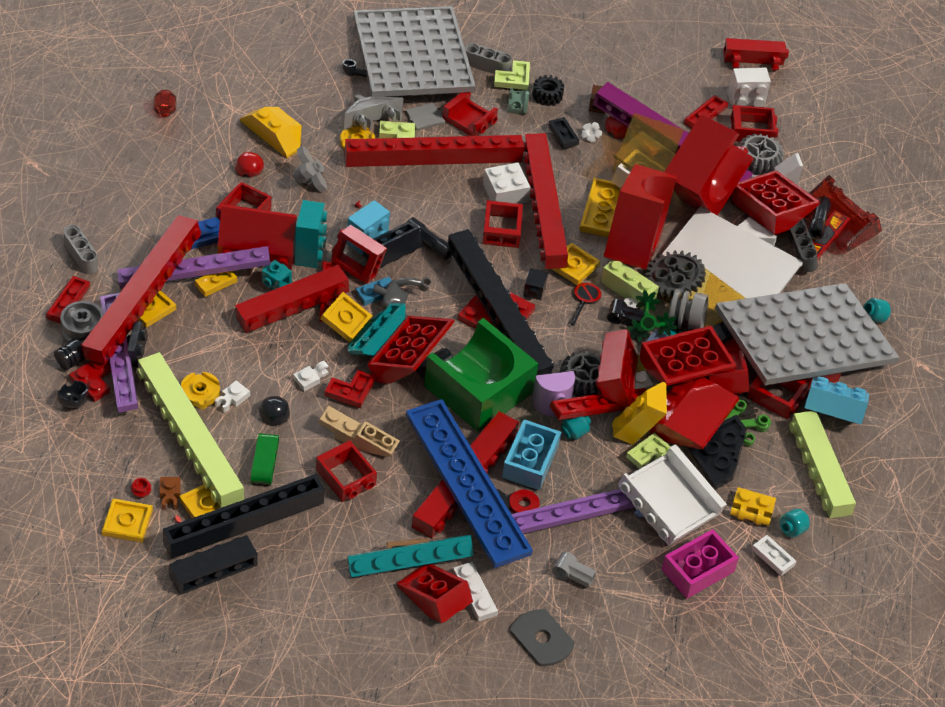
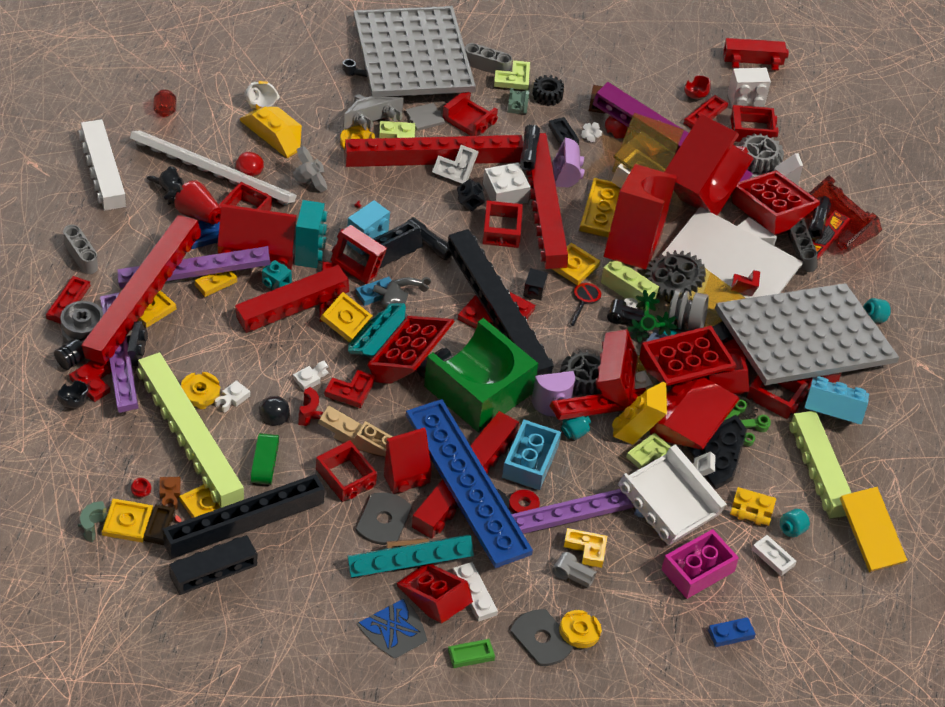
(89, 516): none -> sand green piece
(102, 164): none -> white brick
(160, 518): none -> dark brown tile
(169, 182): none -> black animal
(197, 203): none -> red cone
(205, 164): none -> white plate
(261, 94): none -> white hair
(309, 407): none -> red piece
(378, 504): none -> dark grey piece
(395, 629): none -> sticker
(407, 461): none -> red slope
(460, 168): none -> white plate
(471, 194): none -> black brick
(471, 653): none -> bright green tile
(531, 140): none -> black axle
(567, 164): none -> lavender brick
(580, 629): none -> yellow tile
(591, 543): none -> yellow plate
(698, 88): none -> red hair
(705, 463): none -> white plate
(731, 632): none -> blue plate
(746, 285): none -> red panel
(873, 529): none -> yellow tile

